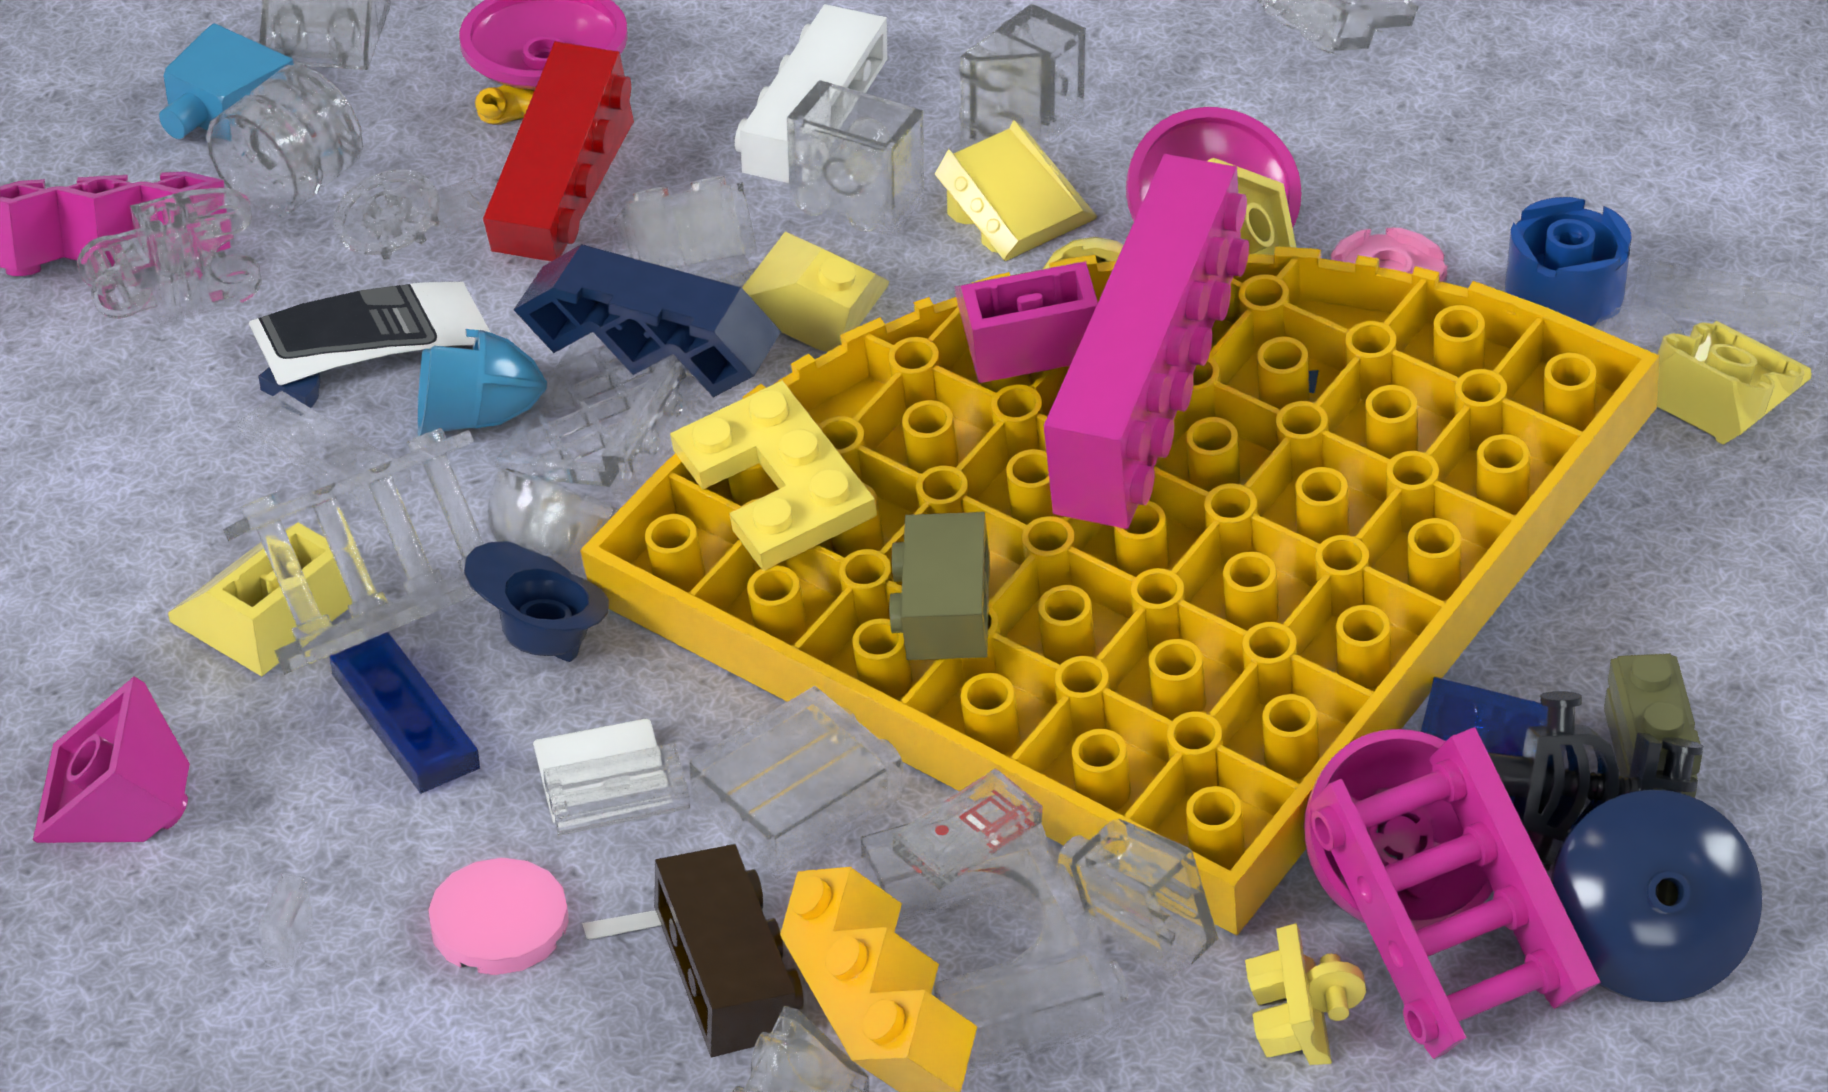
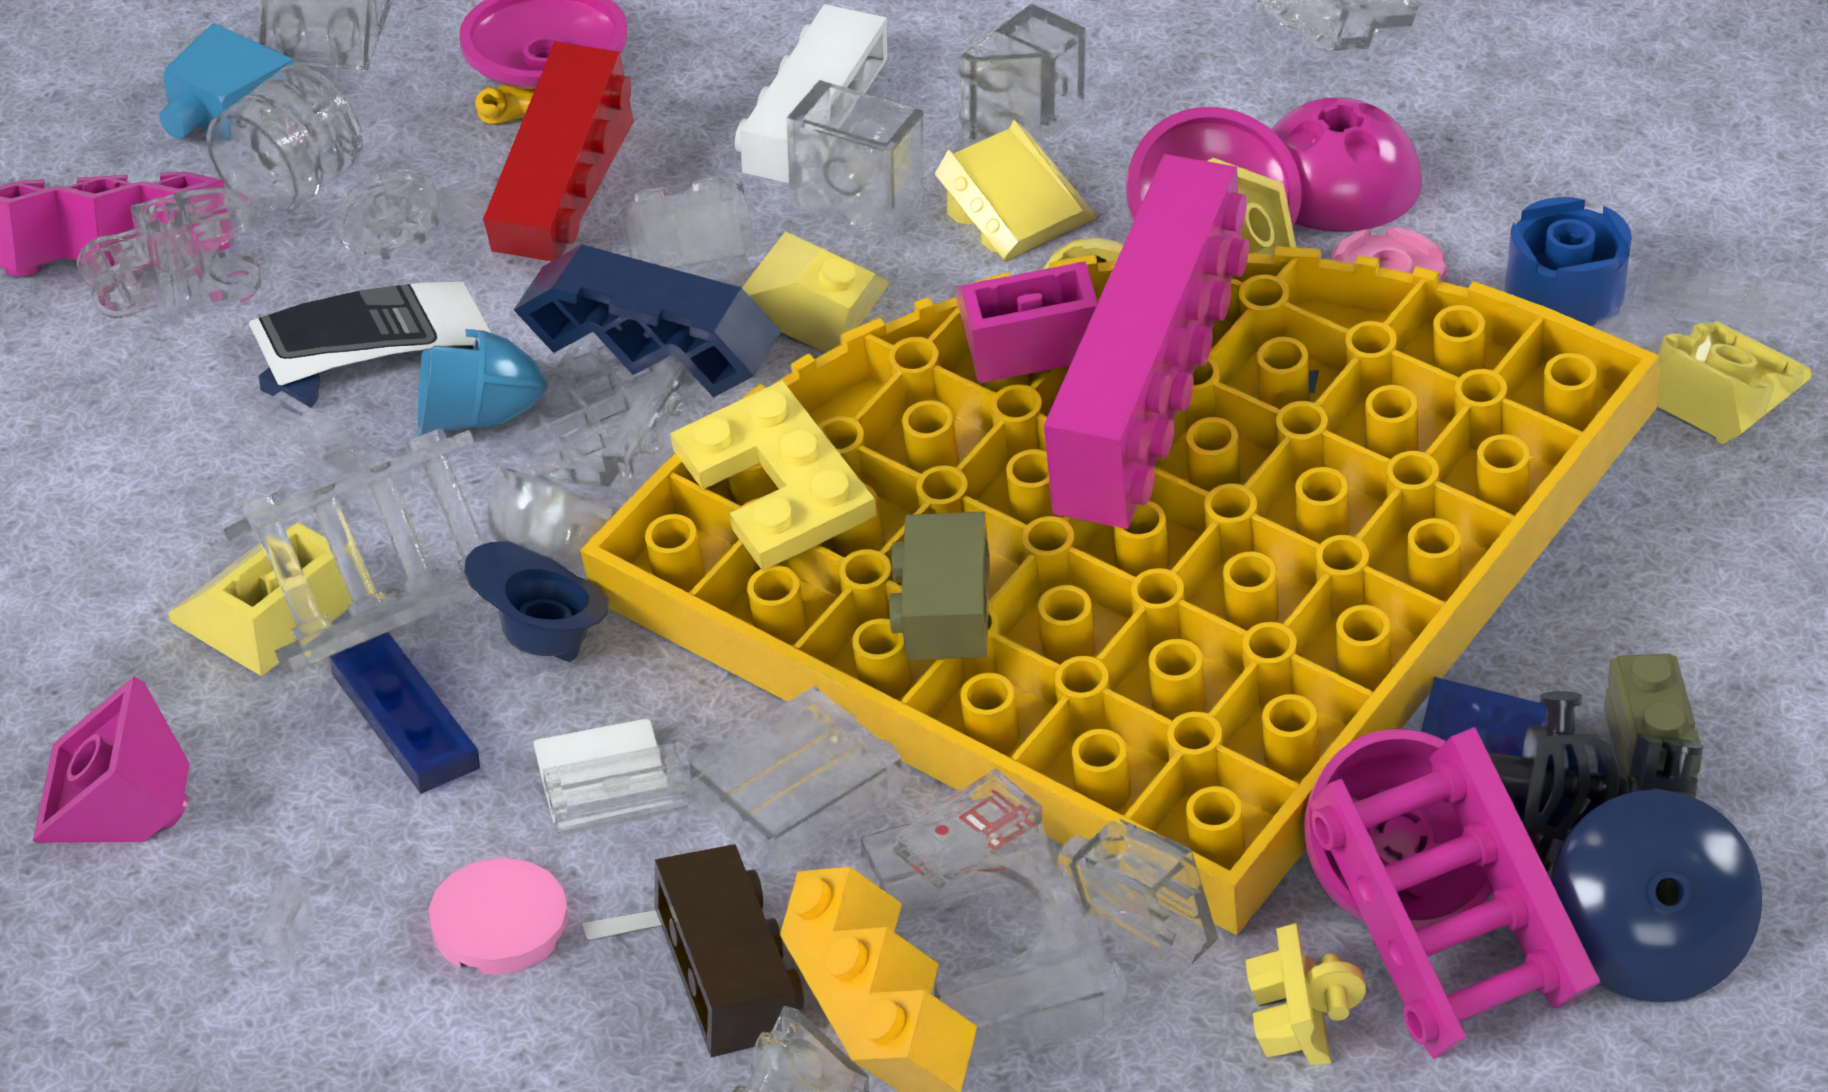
(1351, 164): none -> dark pink piece

